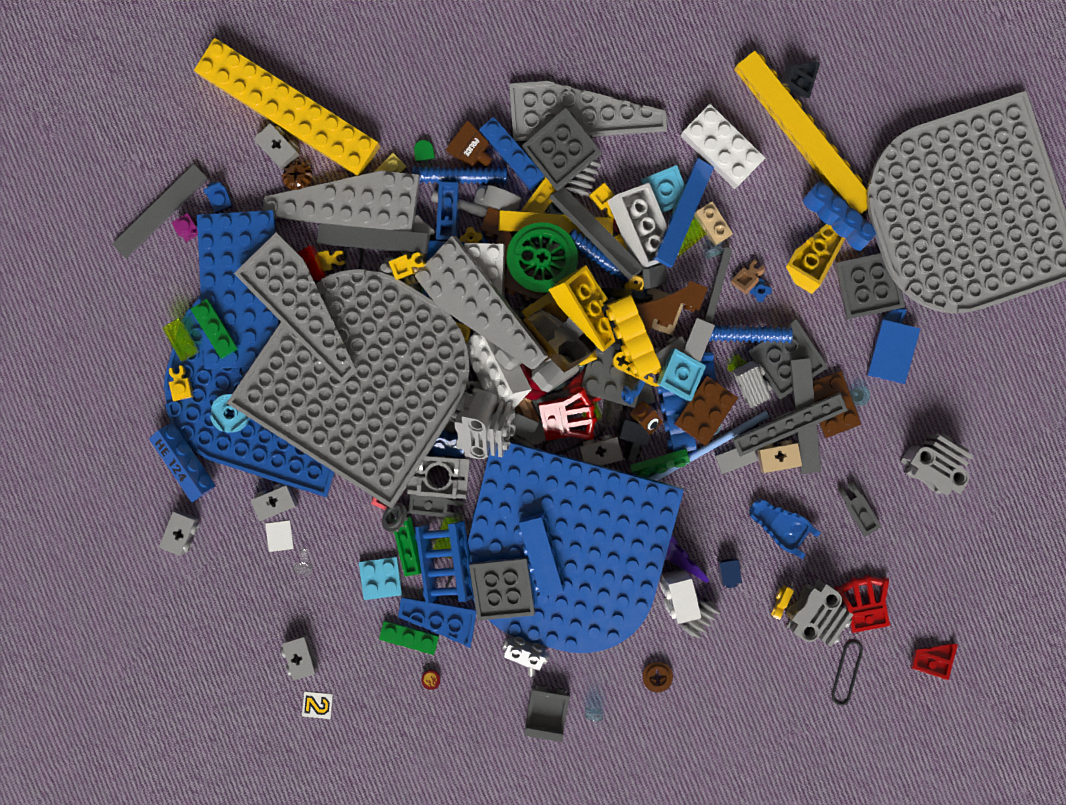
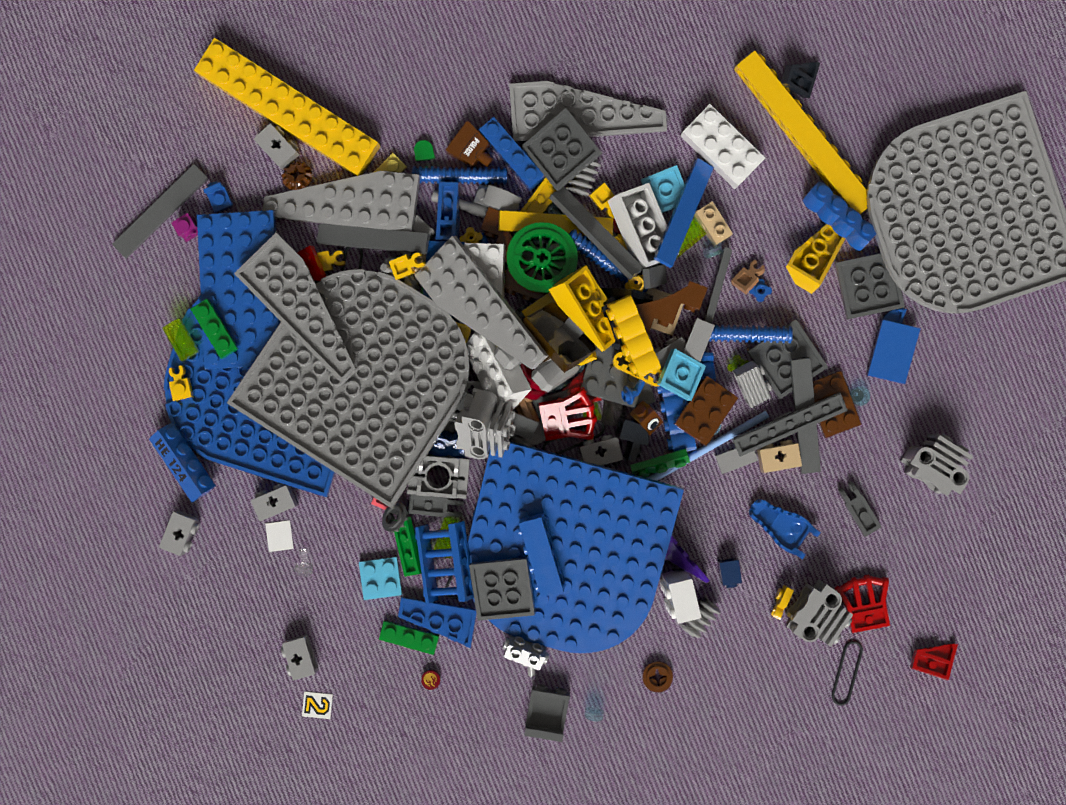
(219, 417): medium azure plate -> none

